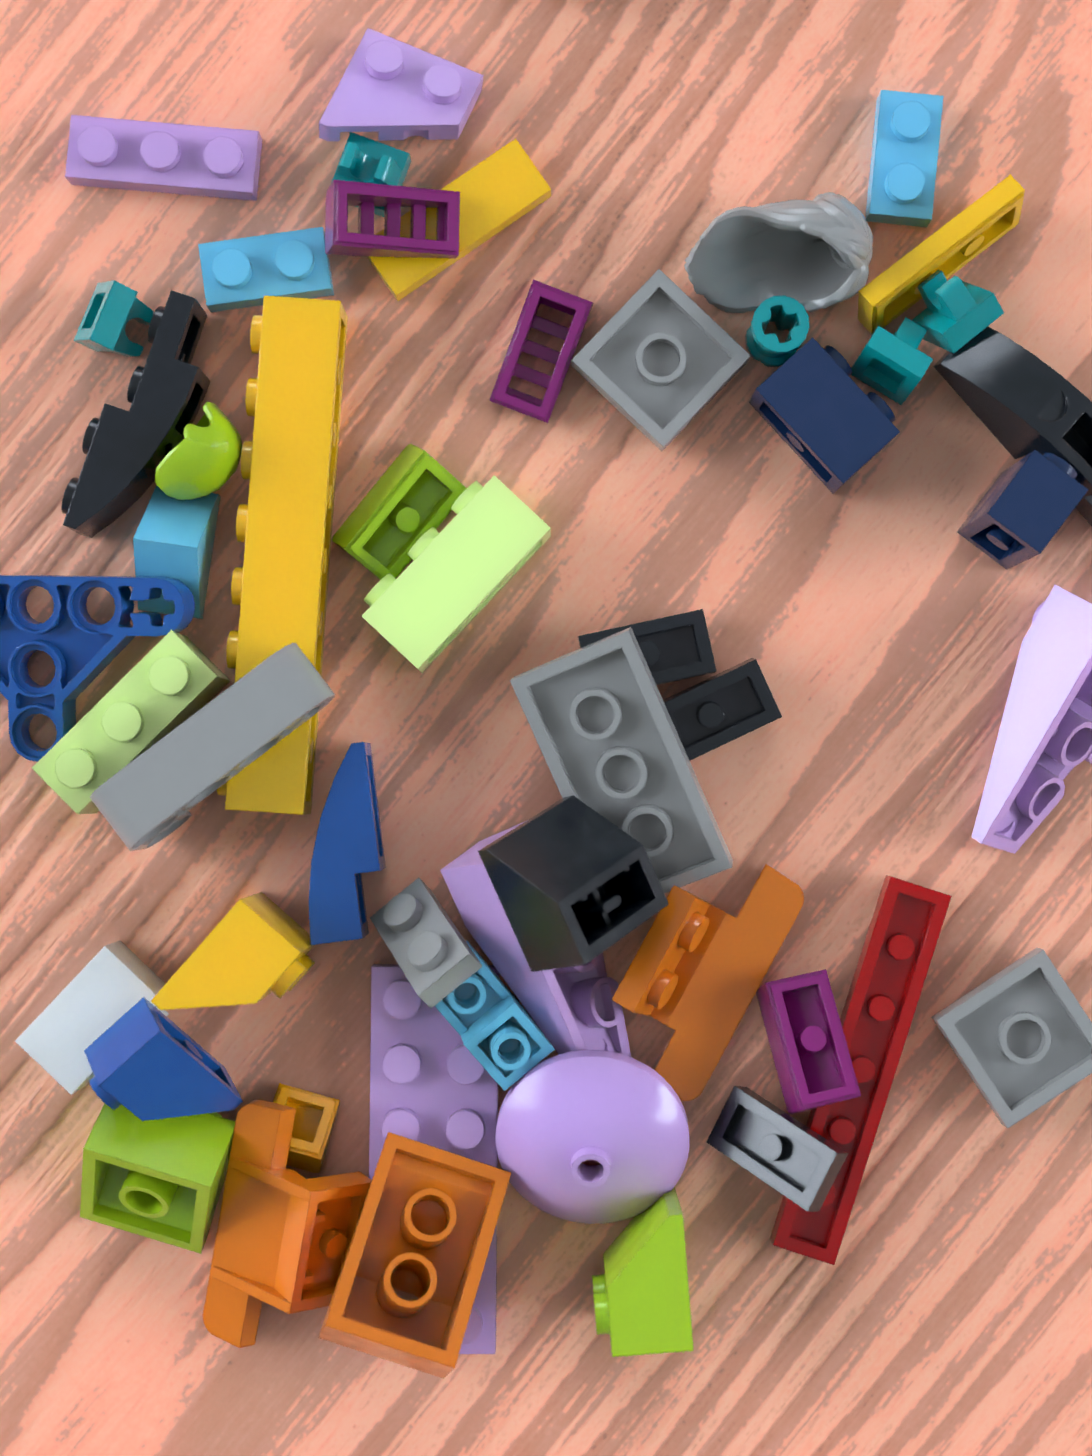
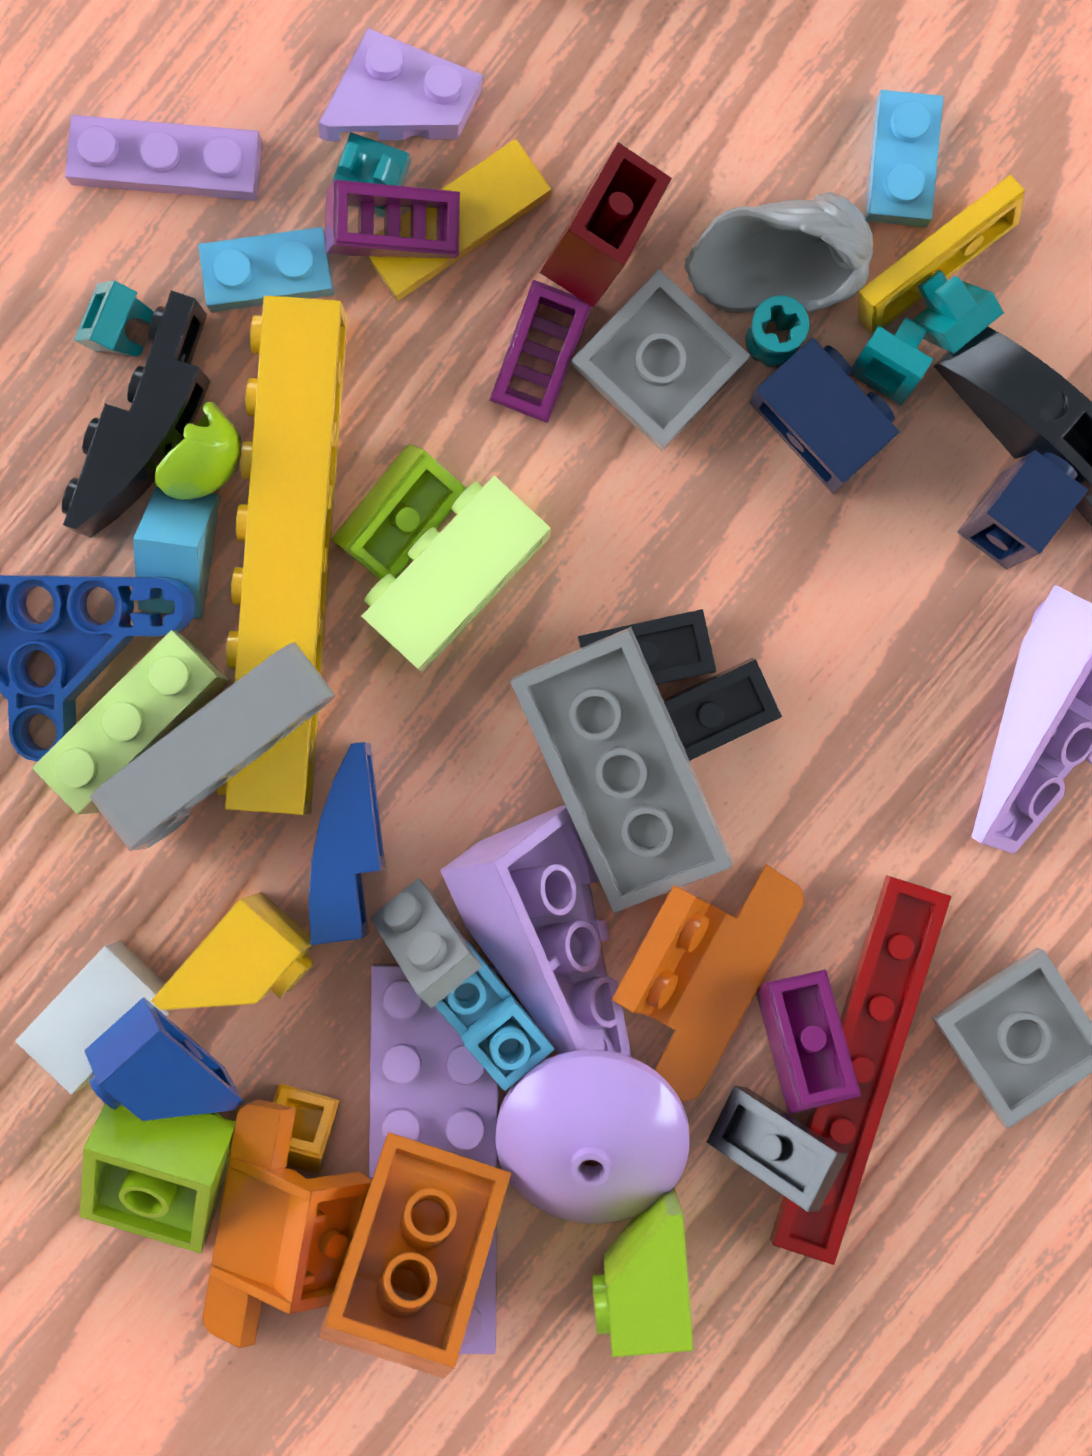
(571, 884): black slope -> none
(606, 225): none -> dark red brick

